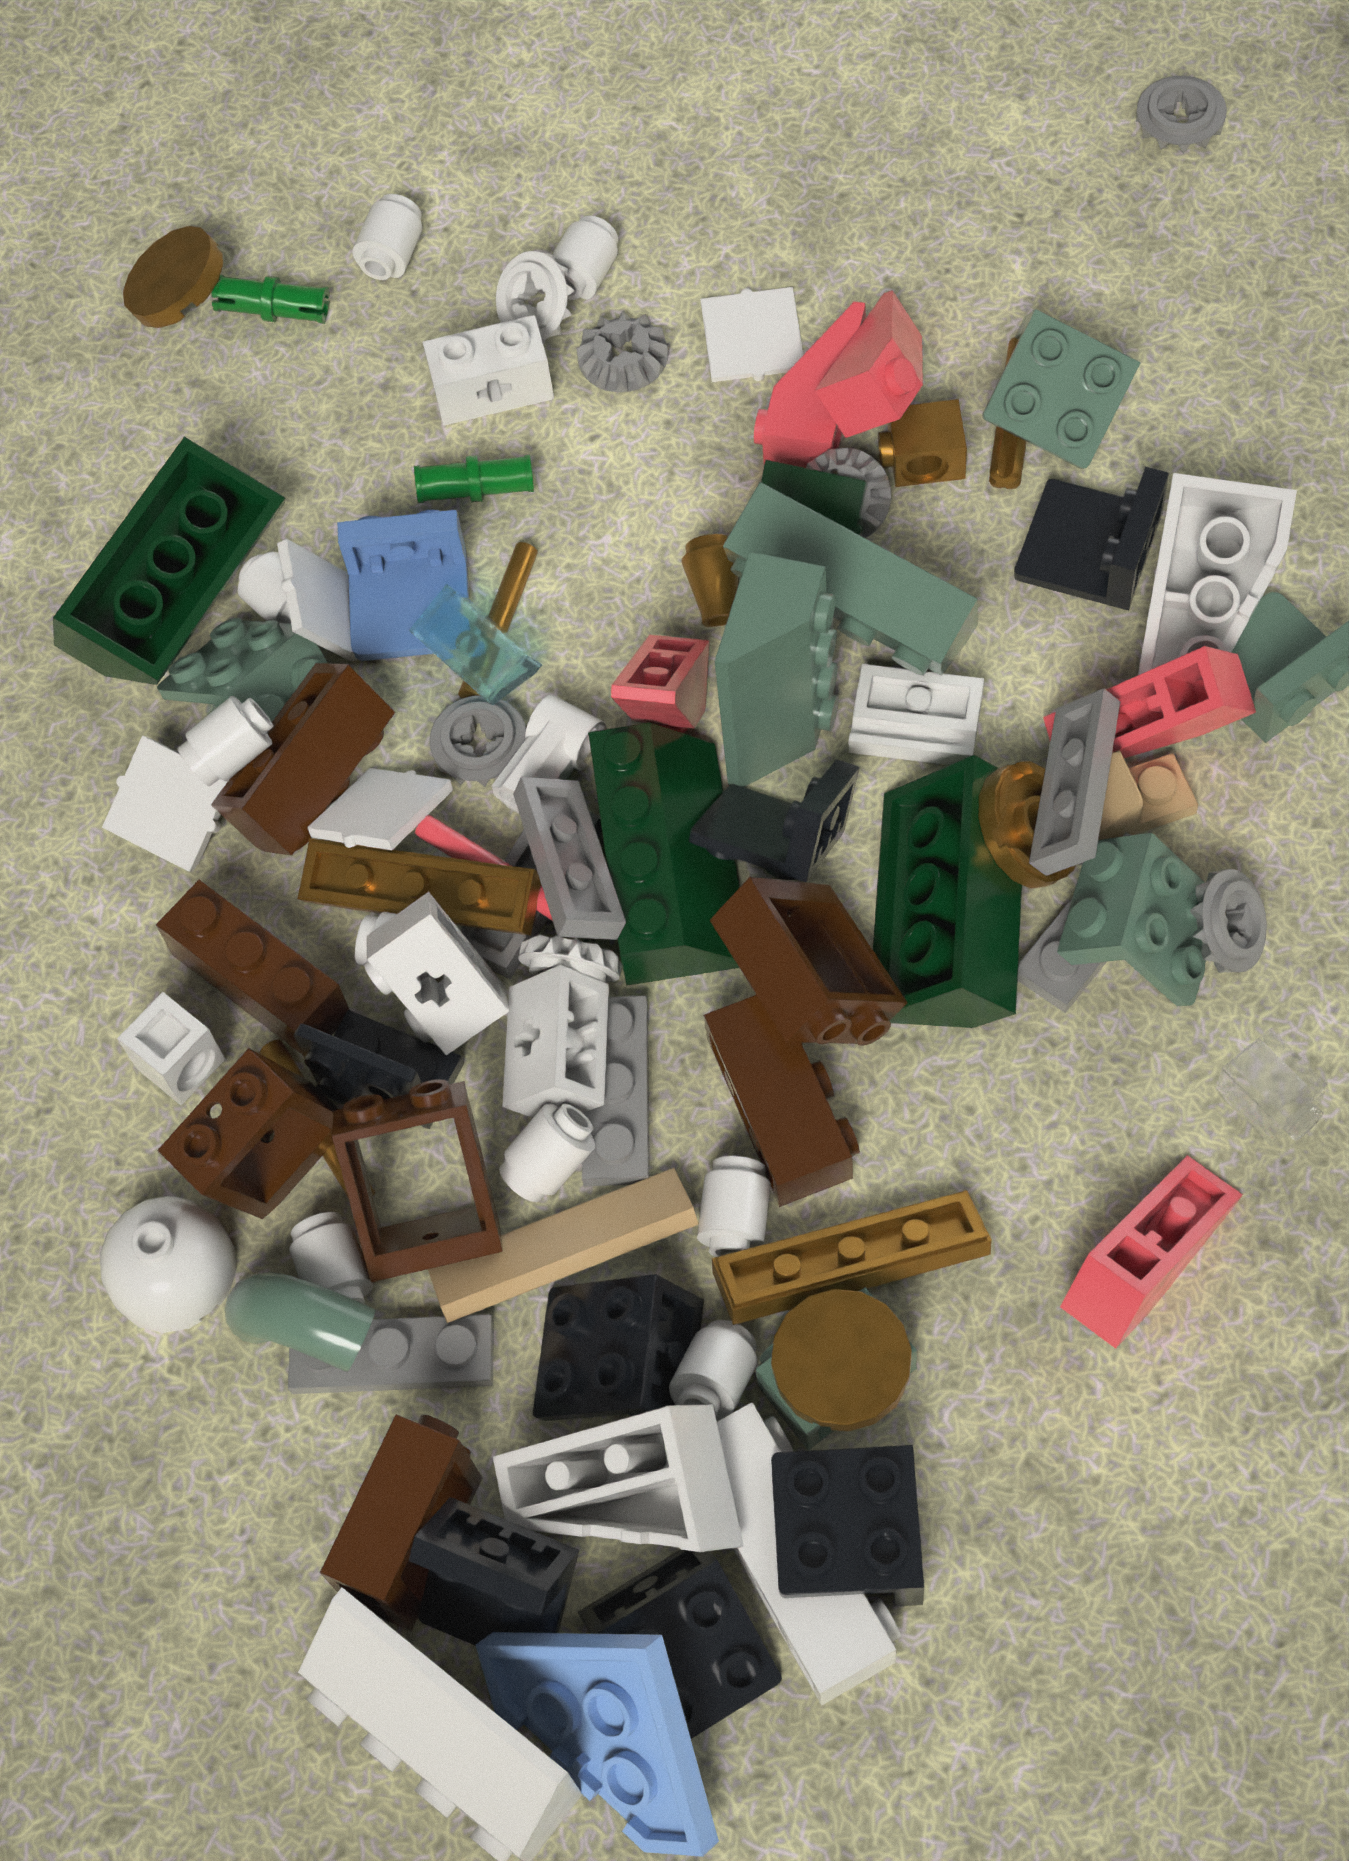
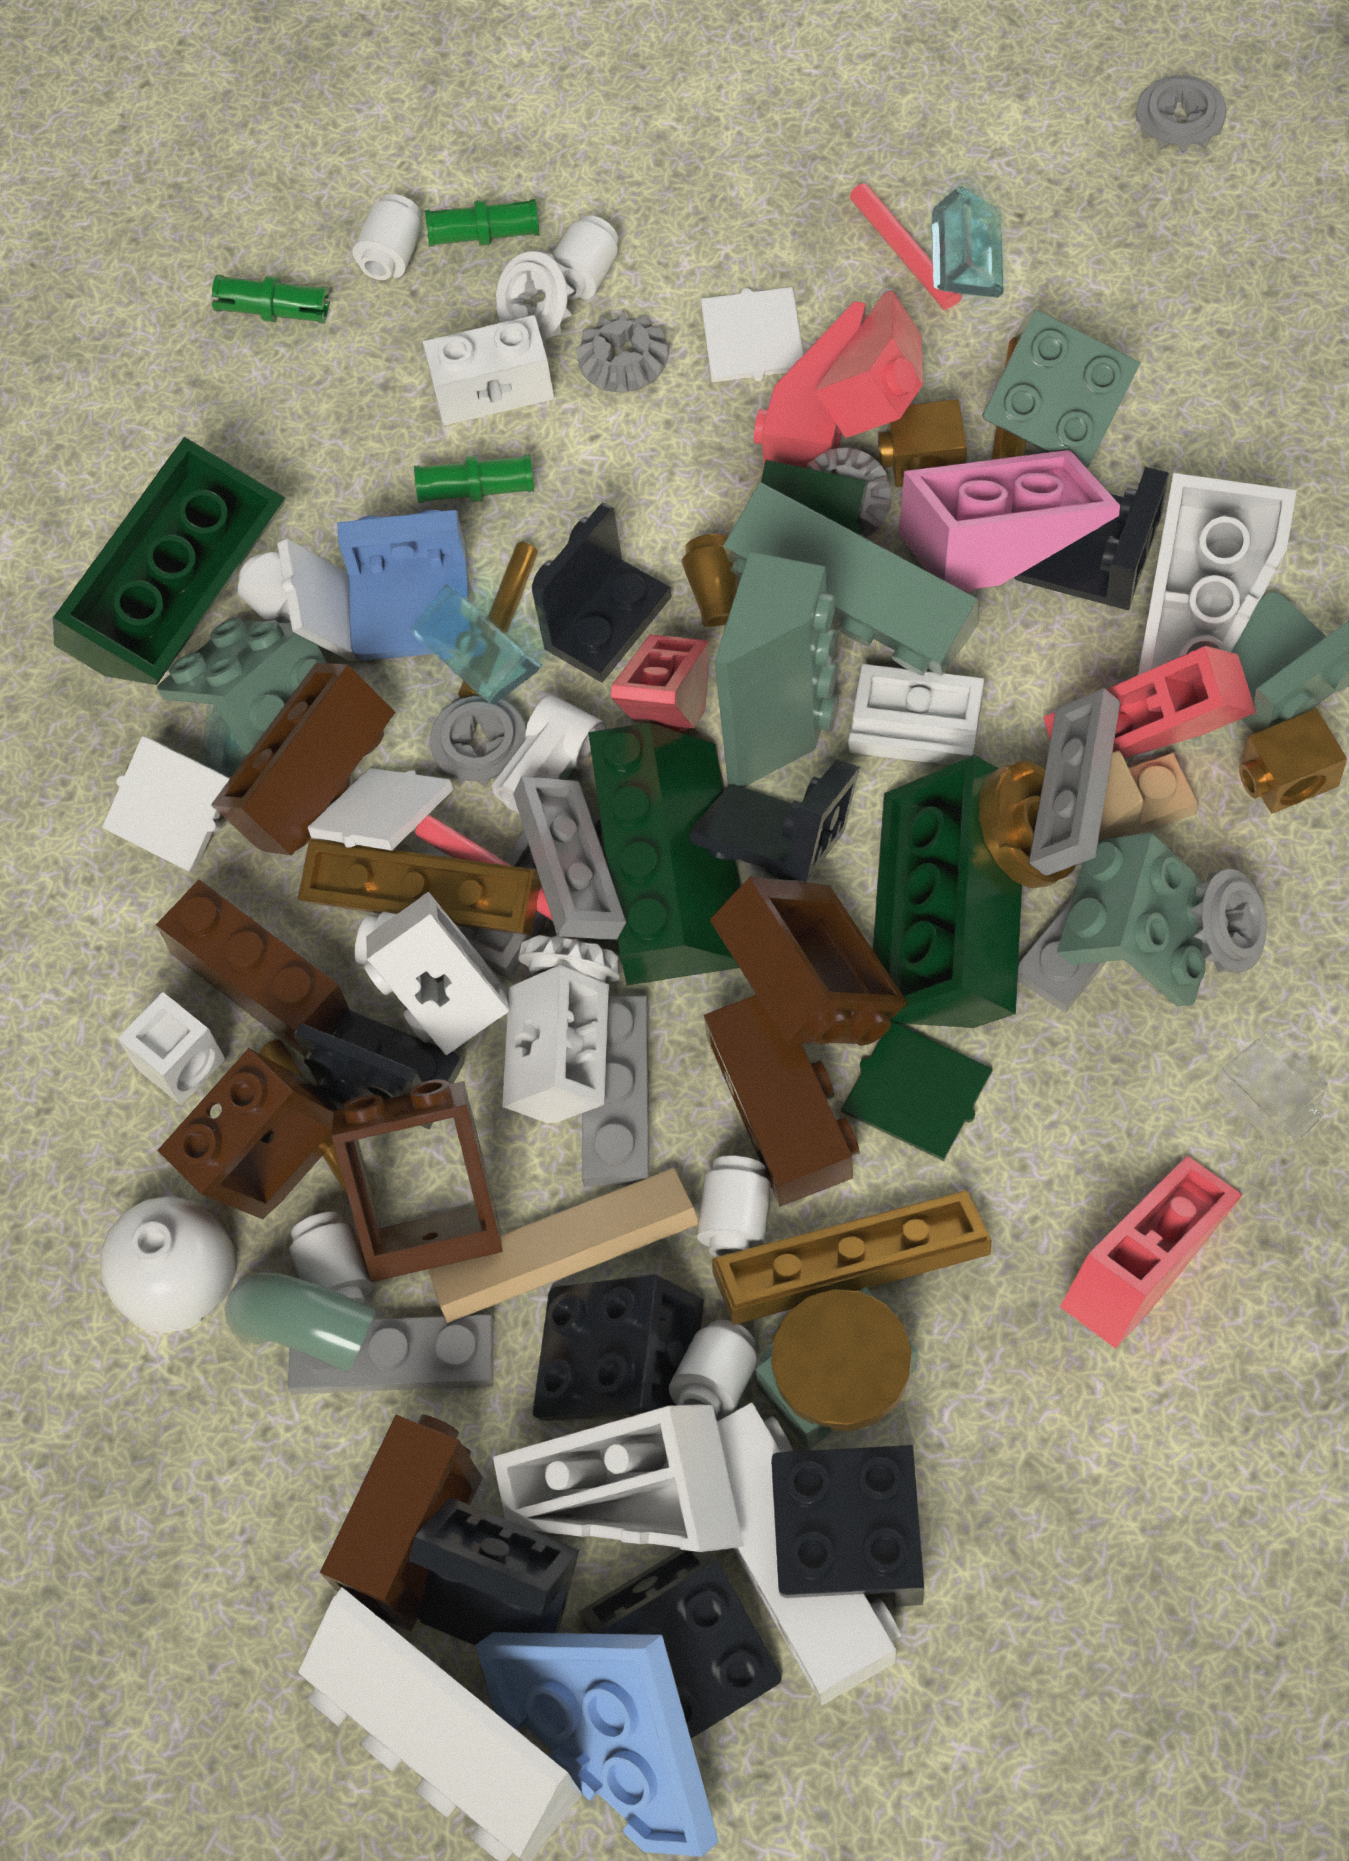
(172, 275): pearl gold tile -> none
(226, 740): white brick -> none
(482, 222): none -> green pin
(547, 1151): white brick -> none
(594, 601): none -> black bracket
(901, 242): none -> coral bar
(917, 1091): none -> dark green piece
(967, 245): none -> clear light blue slope
(999, 515): none -> bright pink slope
(1292, 761): none -> pearl gold brick

